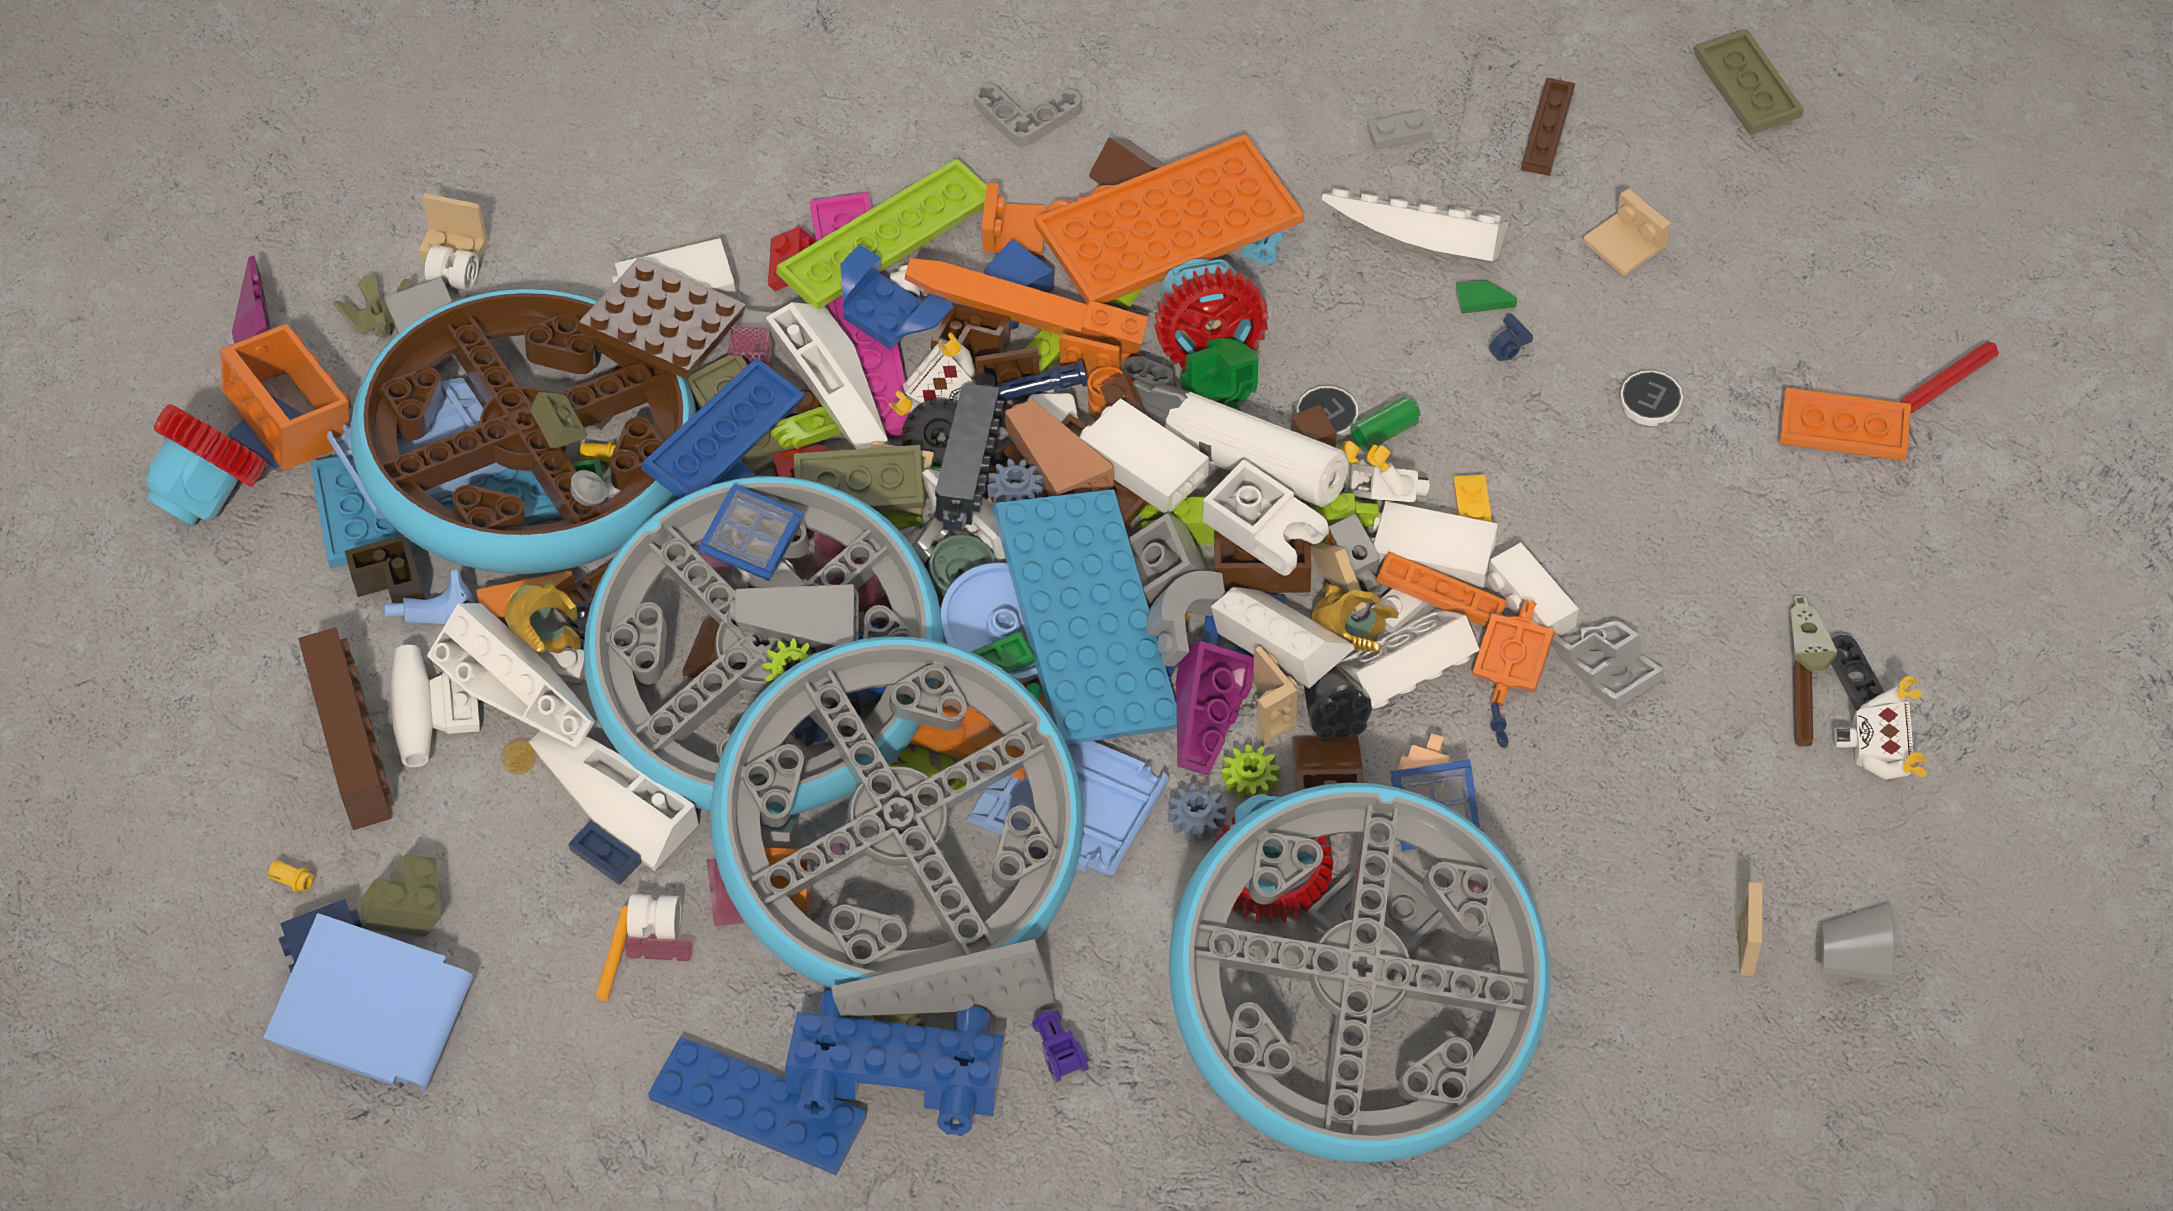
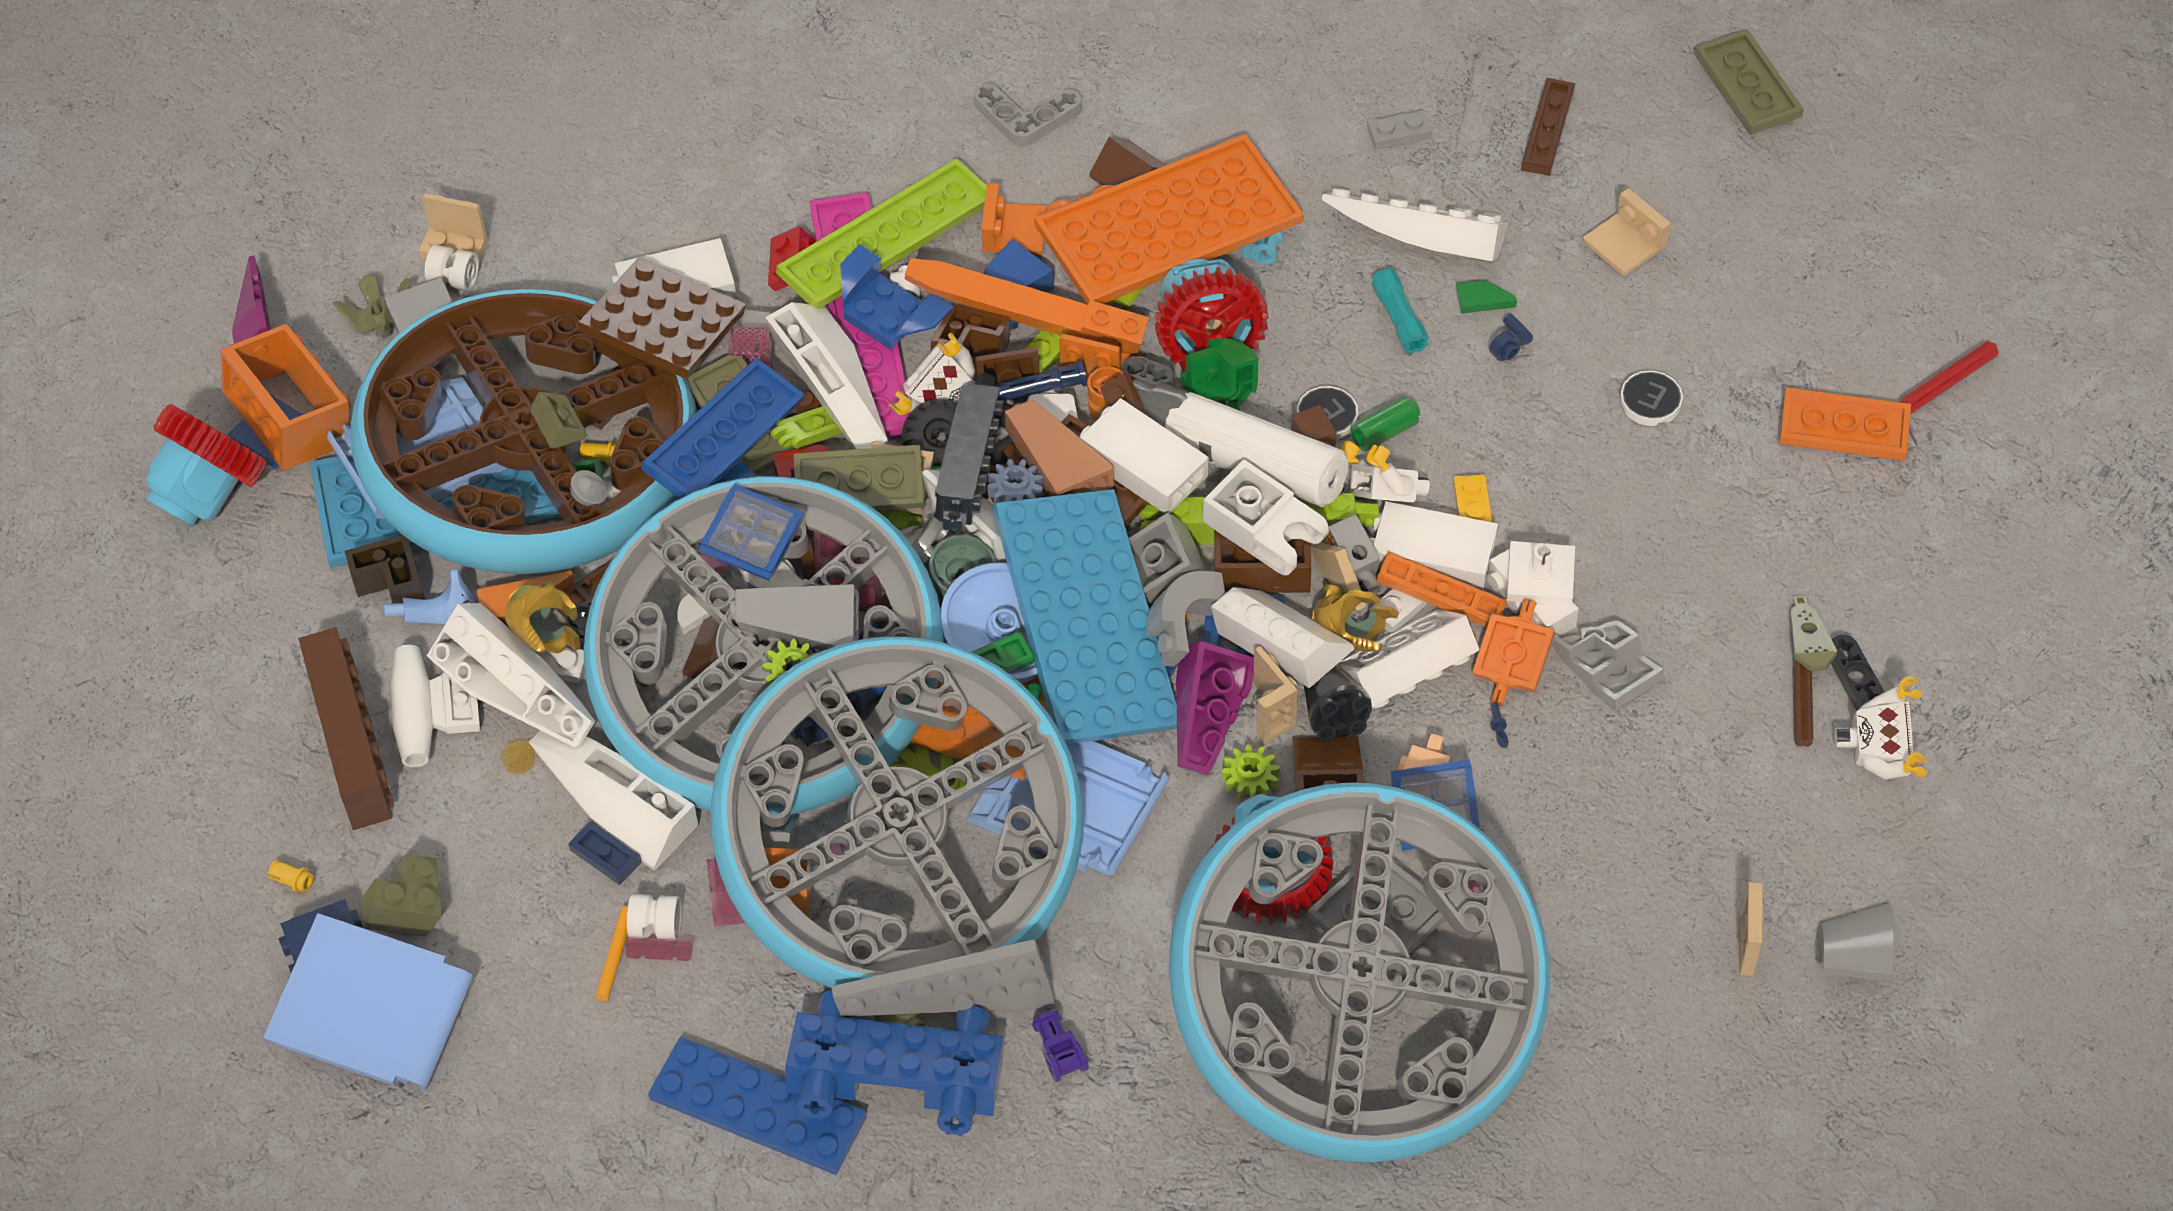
(690, 614): none -> white tile
(808, 563): none -> reddish brown tile
(1196, 812): sand blue gear -> none
(1408, 327): none -> teal axle
(1541, 573): none -> white tile

